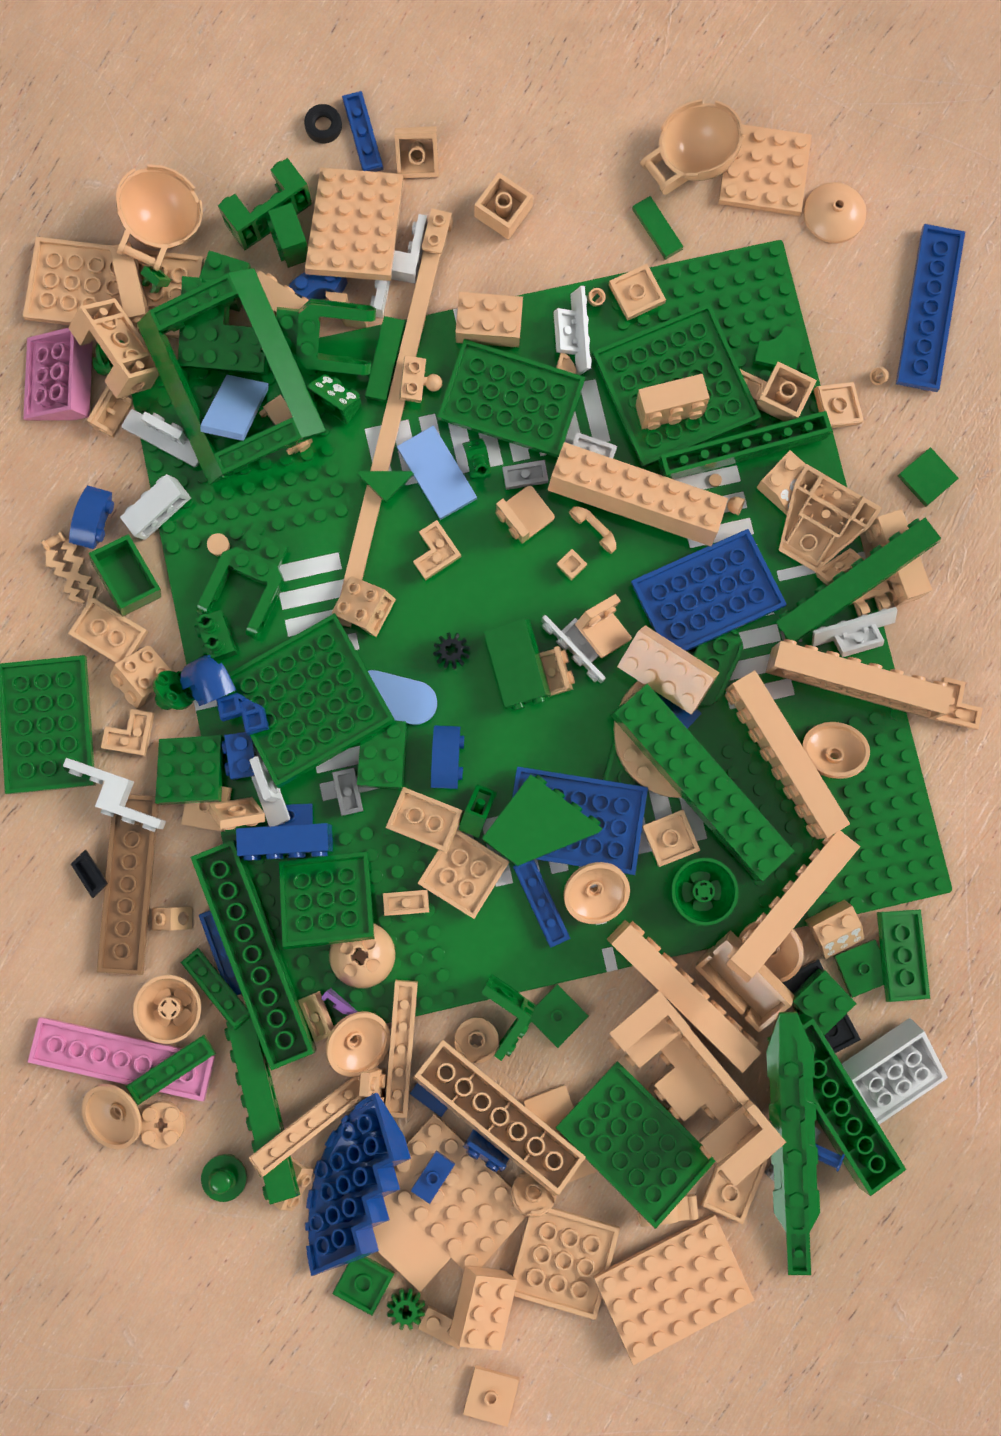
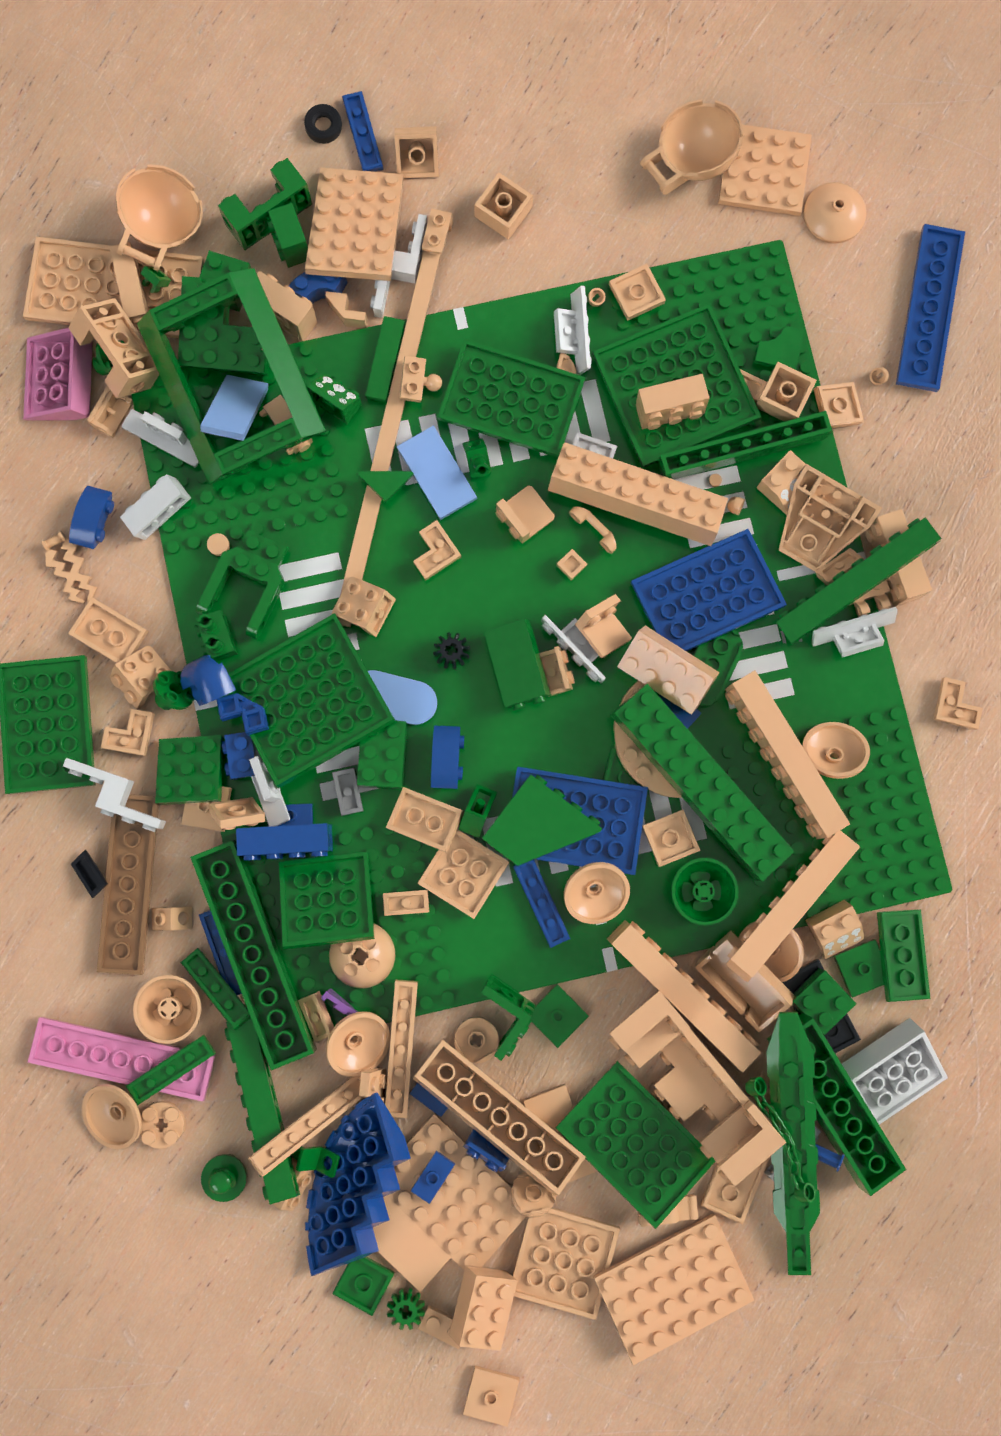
(125, 575): green piece -> none
(302, 334): green plate -> none
(313, 1159): none -> green bracket
(489, 319): light nougat brick -> none
(525, 474): light grey plate -> none
(657, 227): green tile -> none
(805, 1191): none -> green piece
(859, 679): light nougat brick -> none
(928, 477): green tile -> none

